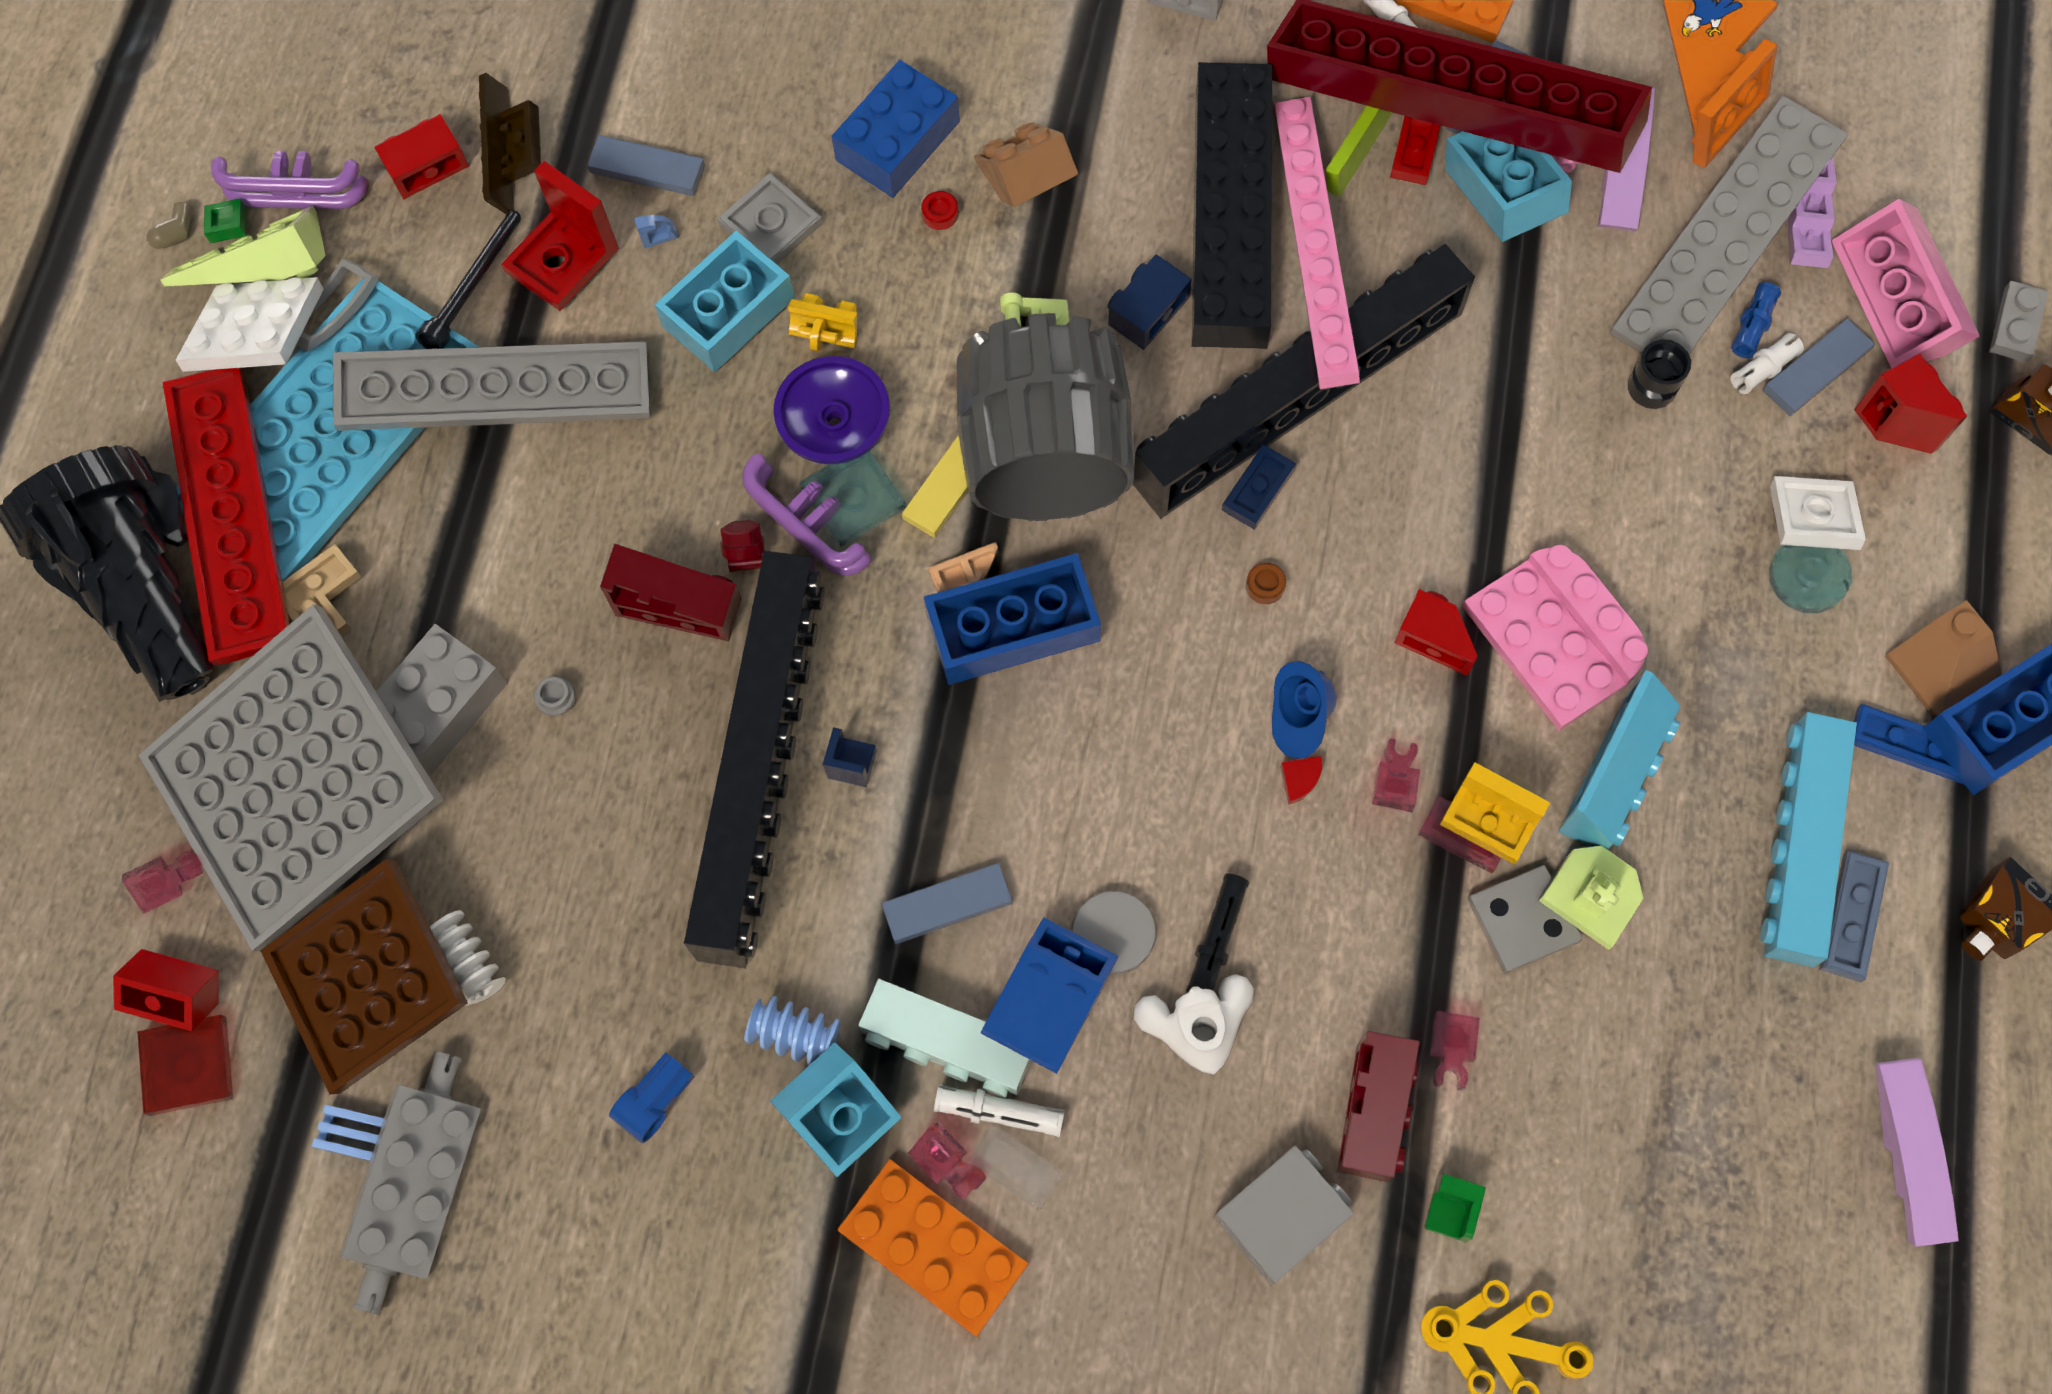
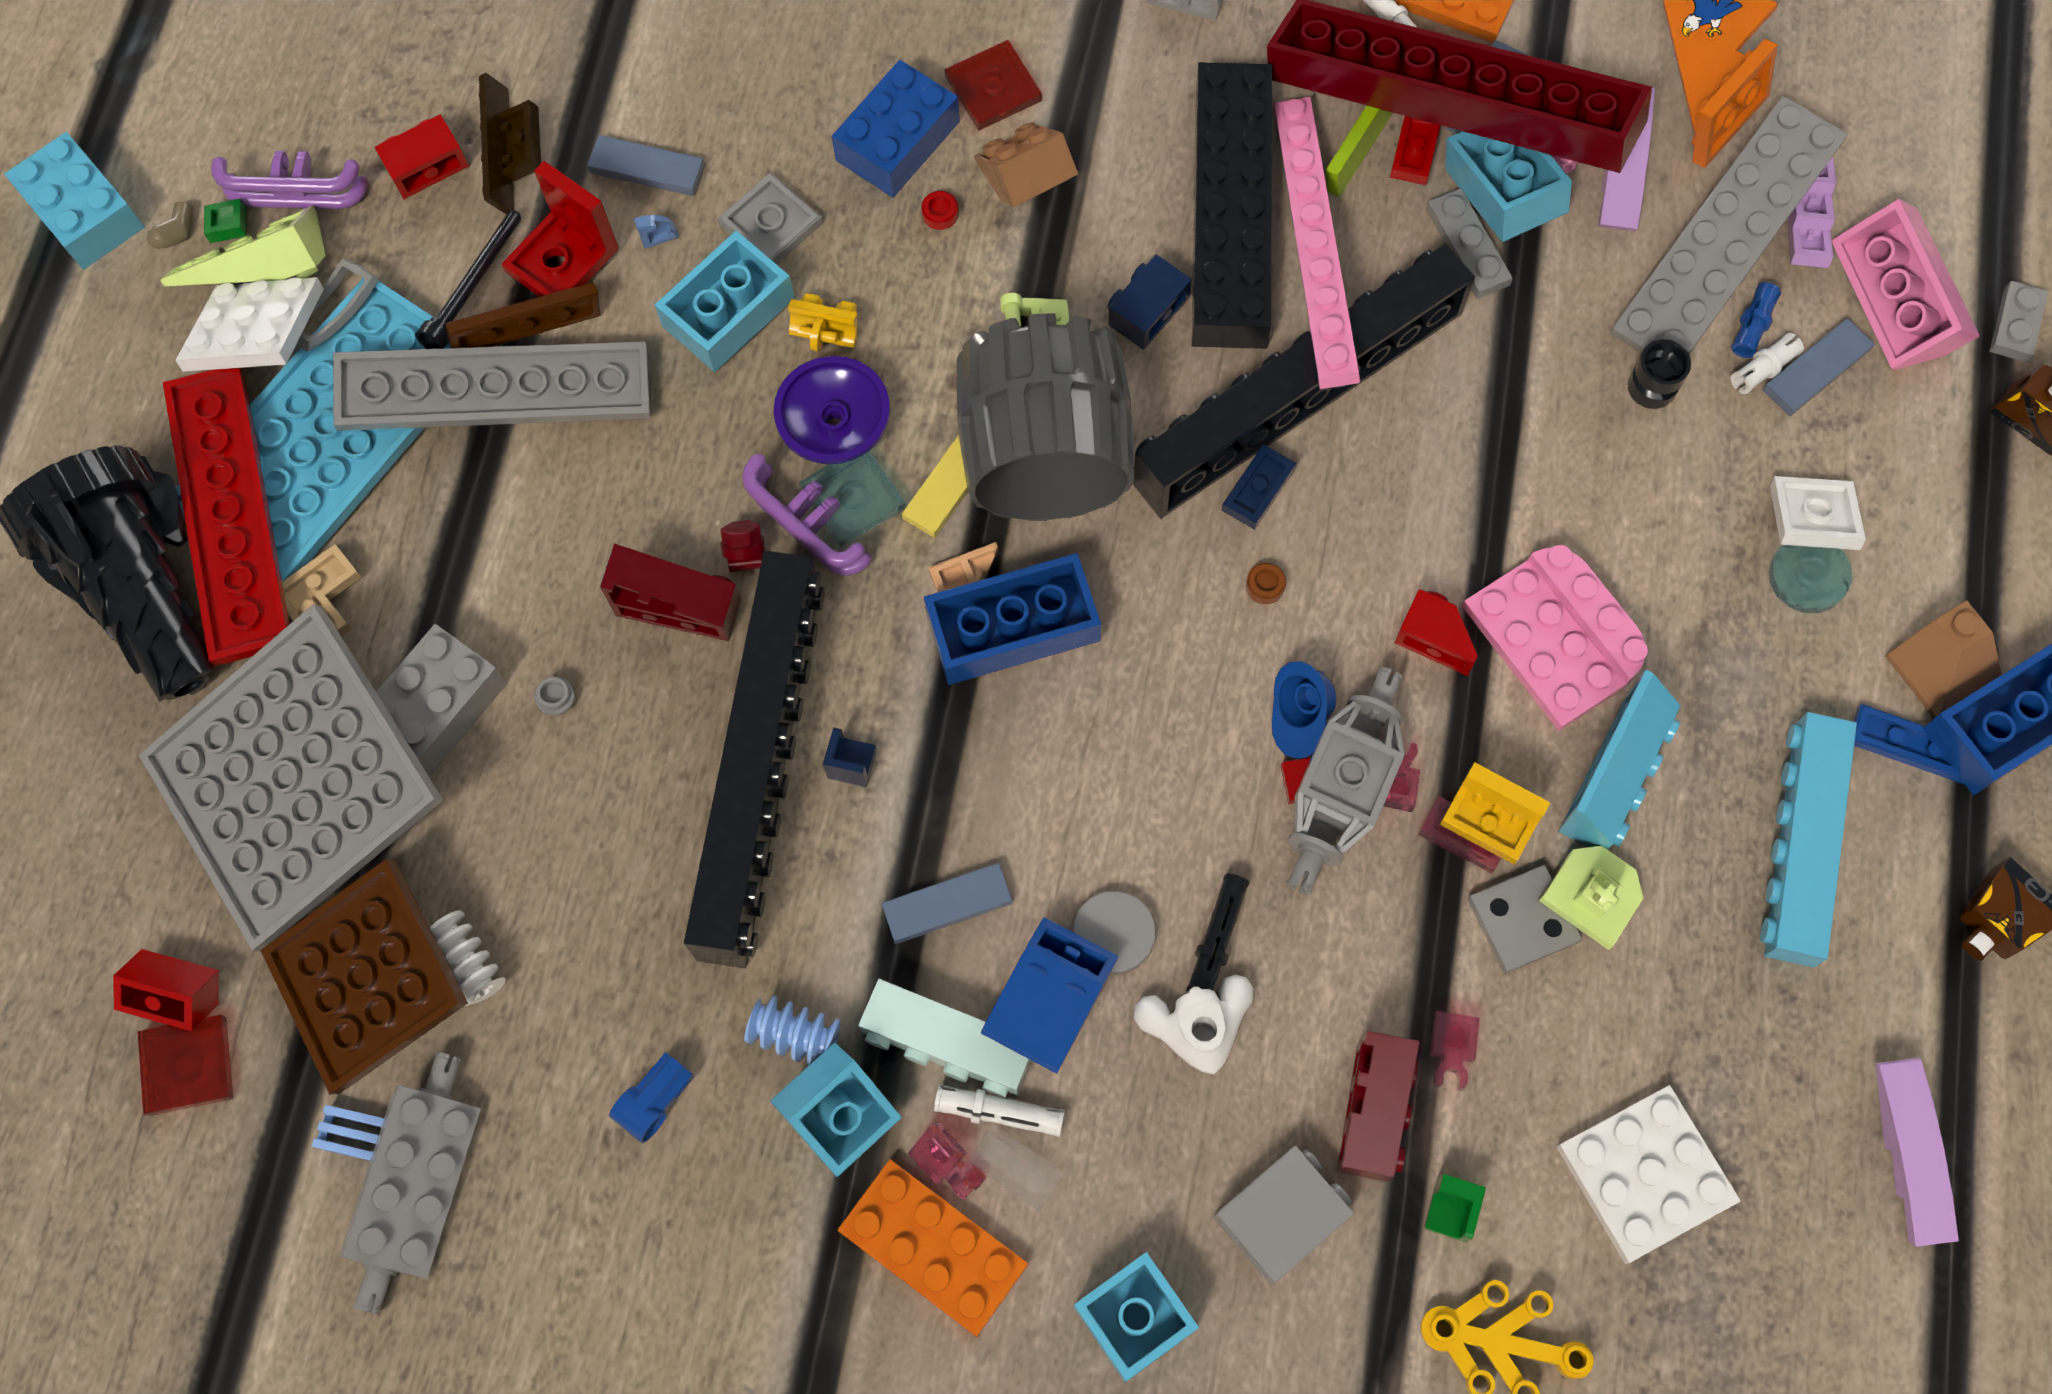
(74, 200): none -> medium azure brick
(160, 883): clear pink plate -> none
(525, 318): none -> reddish brown tile
(993, 85): none -> clear red tile
(1135, 1317): none -> medium azure brick
(1346, 780): none -> light grey plate
(1469, 242): none -> light grey plate
(1648, 1174): none -> white plate
(1855, 915): sand blue tile -> none
(1911, 407): red slope -> none

